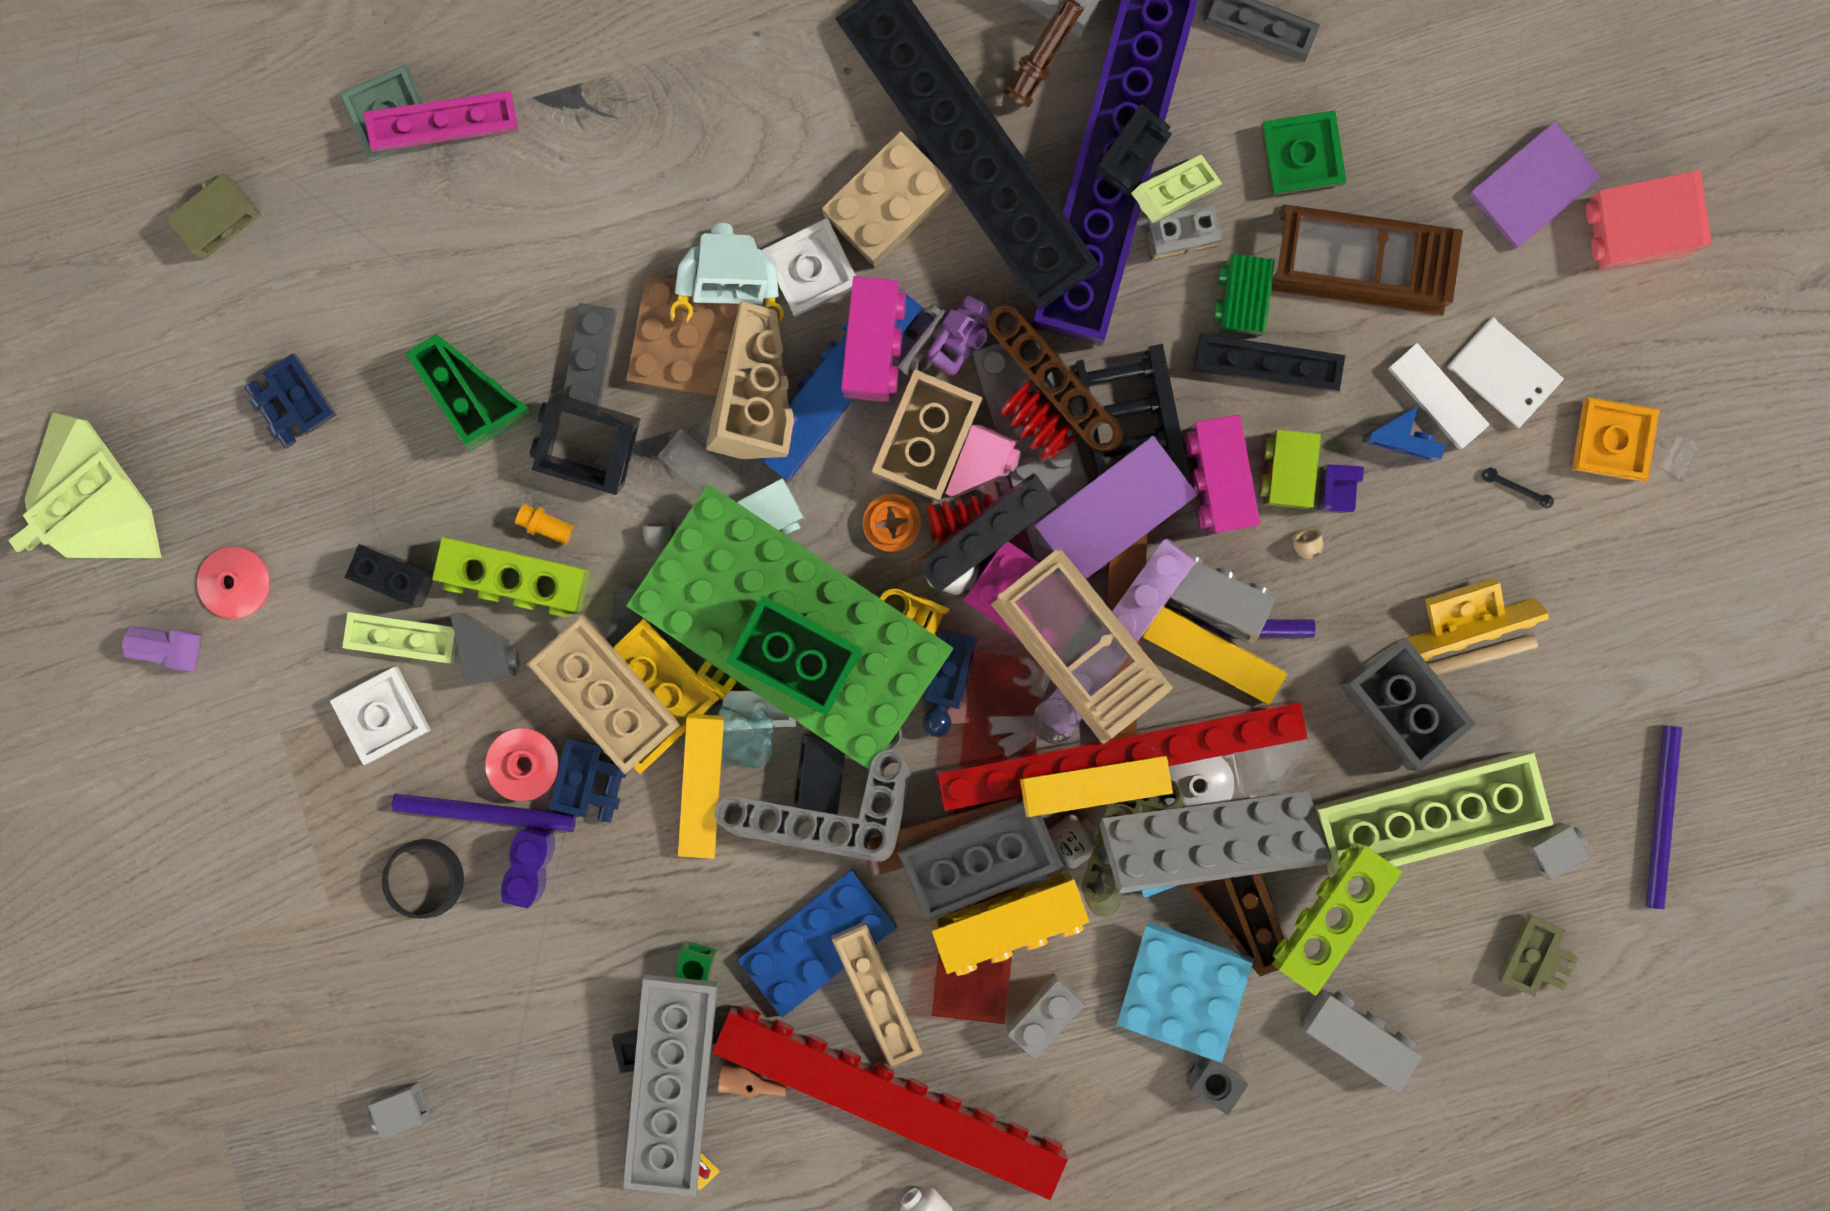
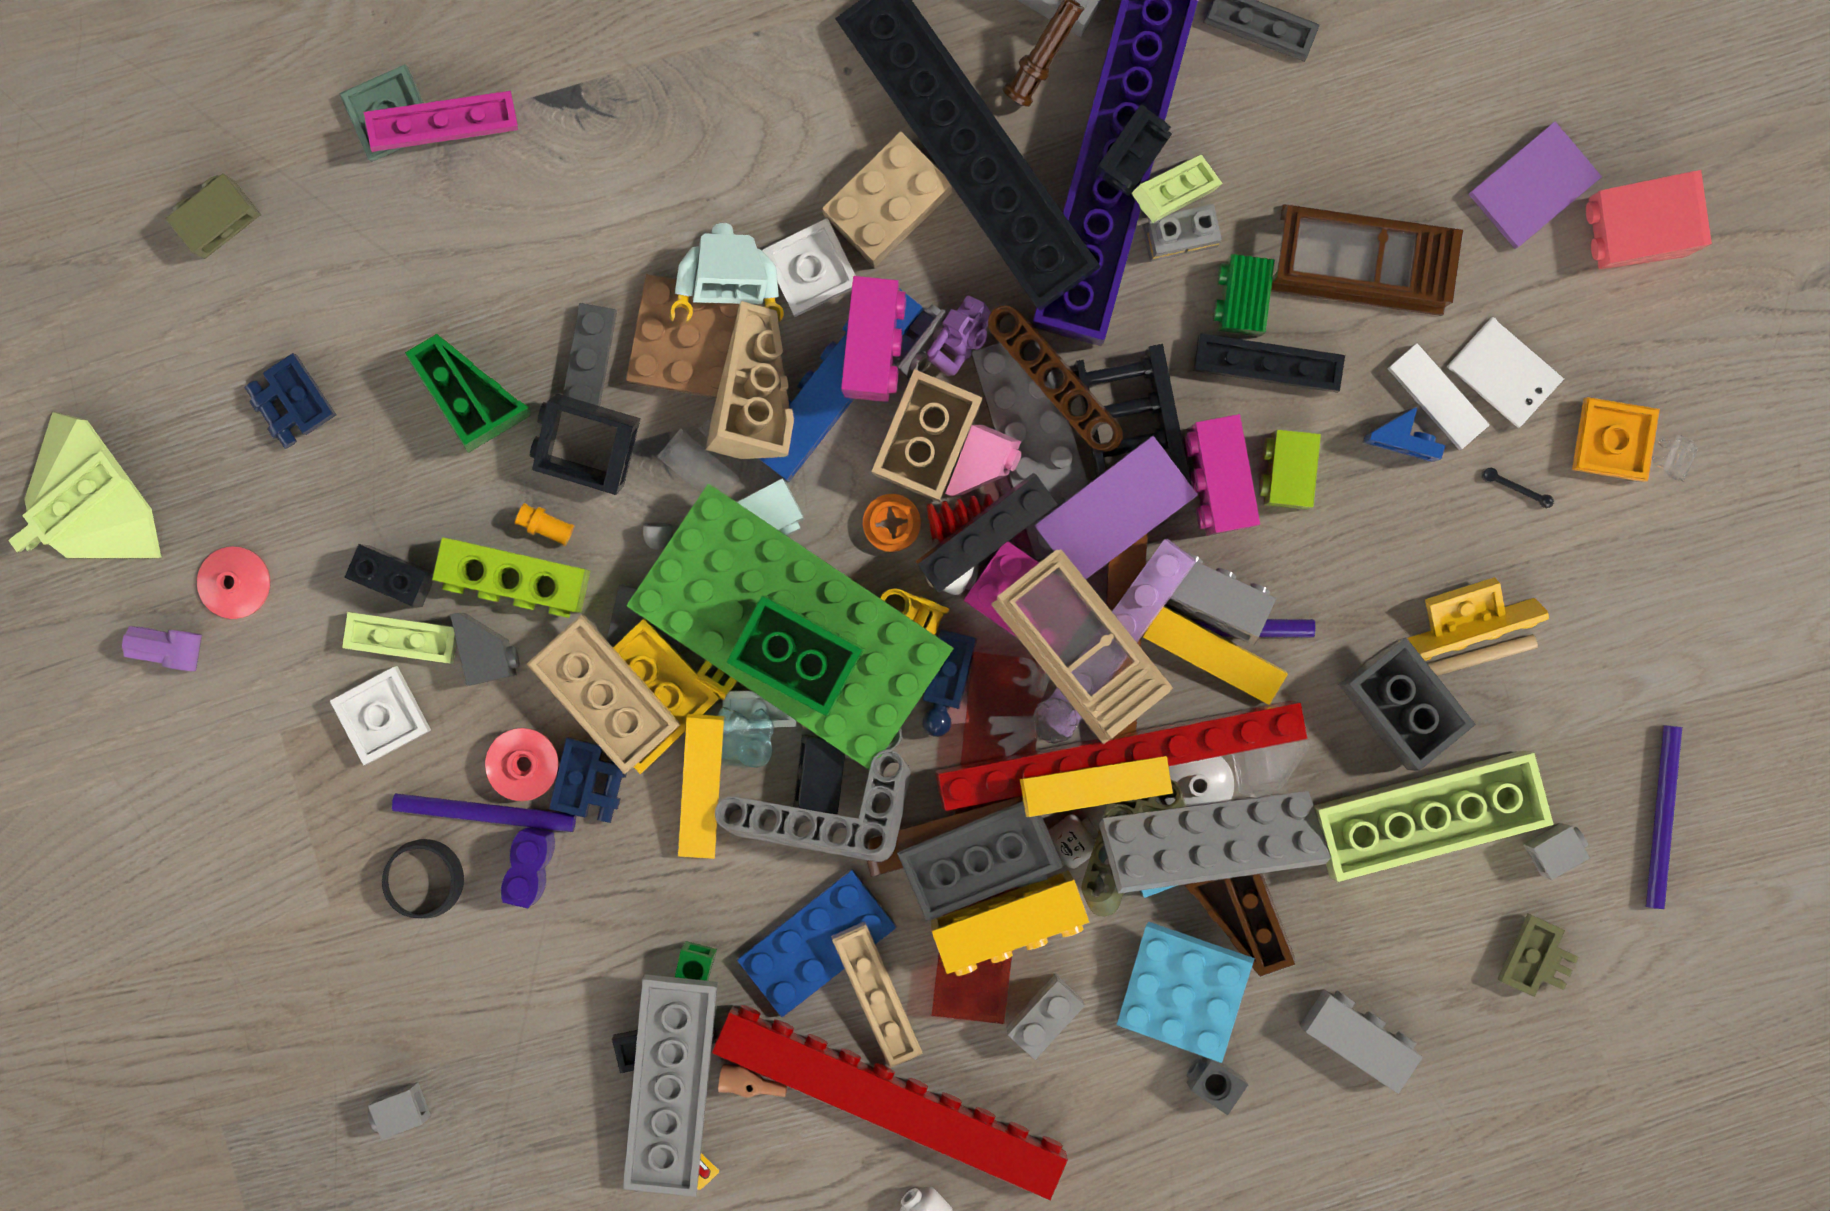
(1038, 422): red piece -> none
(1303, 153): green plate -> none
(1308, 543): tan hinge -> none
(1339, 487): dark purple panel -> none
(1356, 911): lime brick -> none

